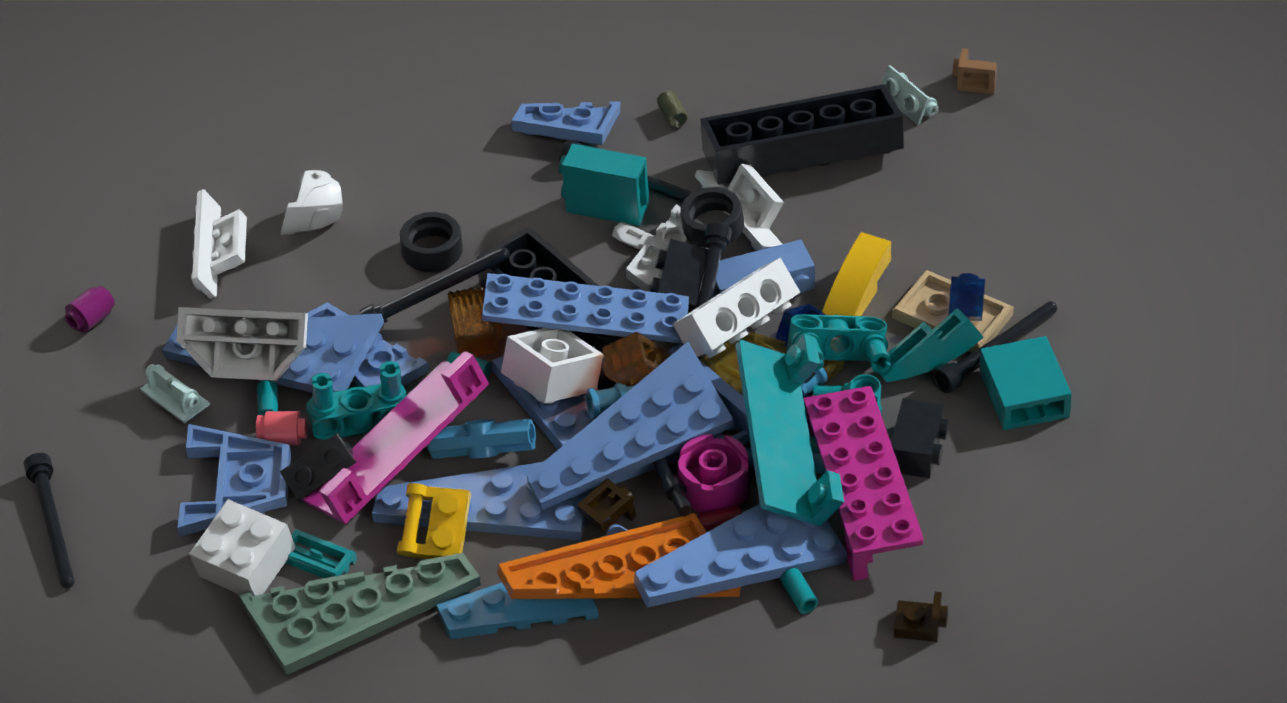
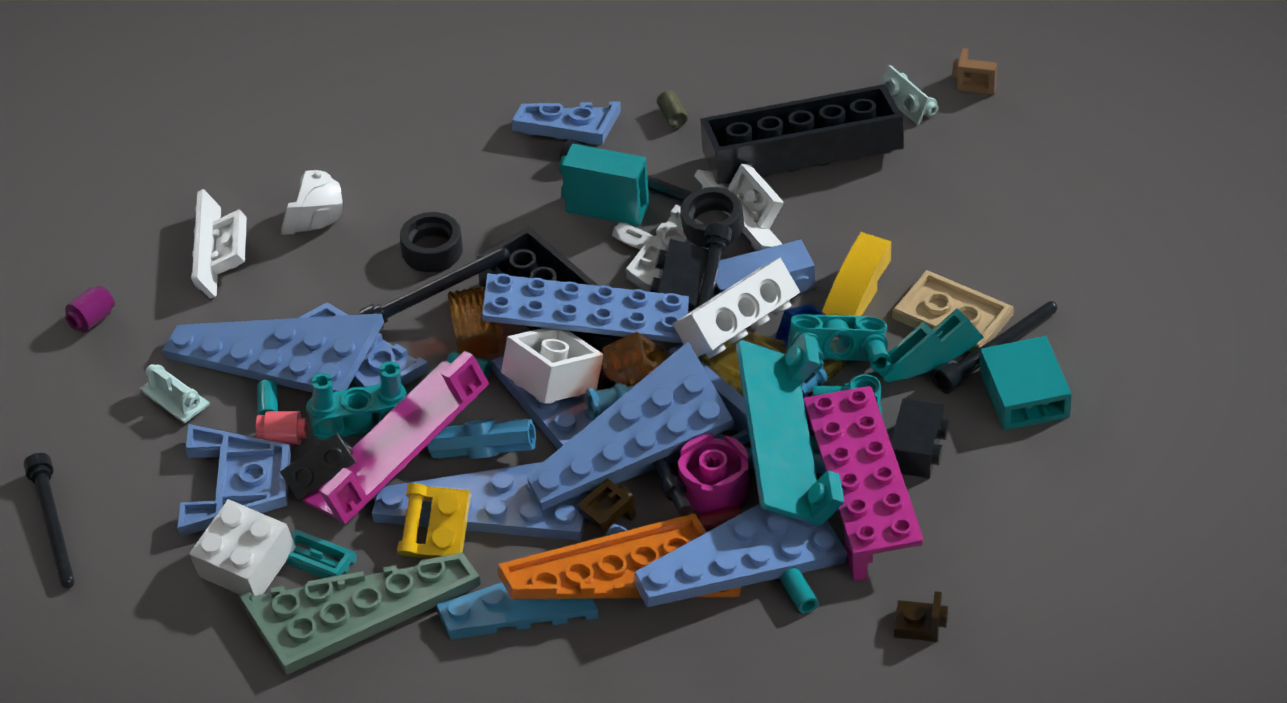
(242, 341): white wedge -> none
(967, 295): clear blue bracket -> none

